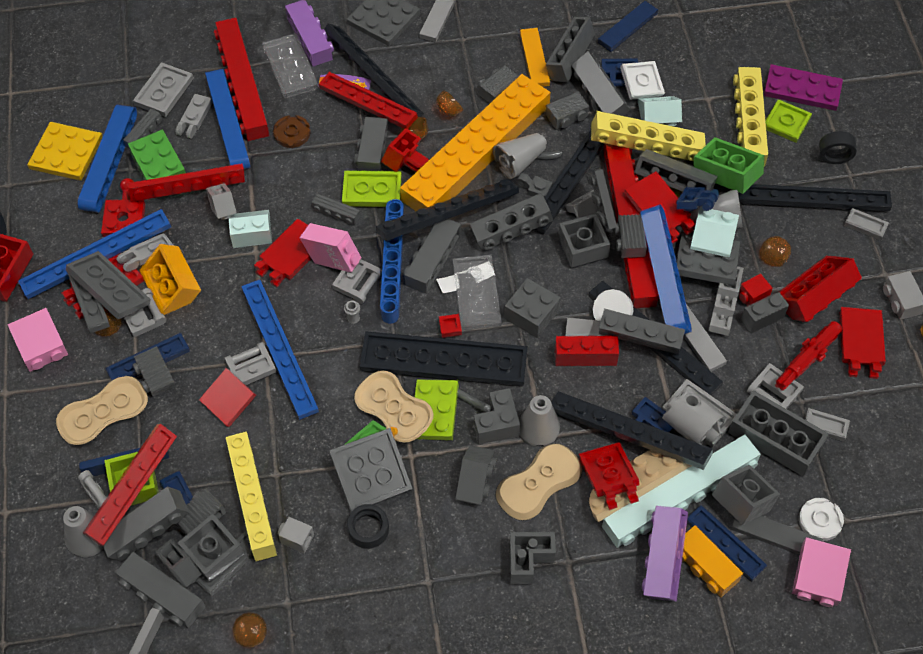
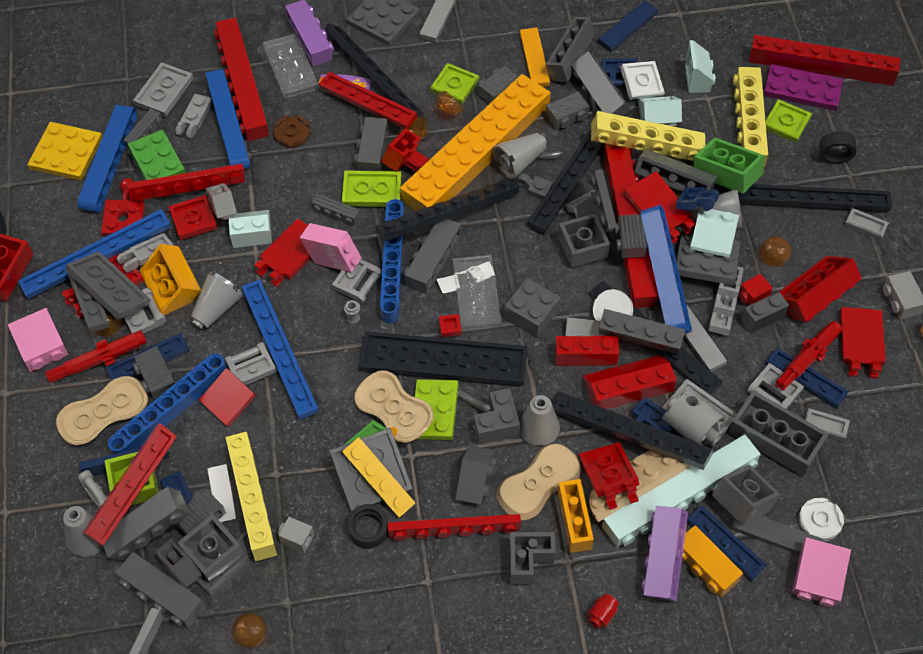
(104, 353): none -> red piece
(173, 397): none -> blue beam
(193, 217): none -> red plate
(214, 300): none -> light grey cone
(222, 490): none -> white sticker
(378, 477): none -> yellow plate
(453, 526): none -> red plate
(456, 82): none -> lime tile
(514, 214): dark grey brick -> none
(575, 516): none -> light orange brick
(603, 611): none -> red brick
(630, 382): none -> red slope
(699, 69): none -> light aqua slope
(811, 380): none -> dark blue tile
(825, 60): none -> red brick

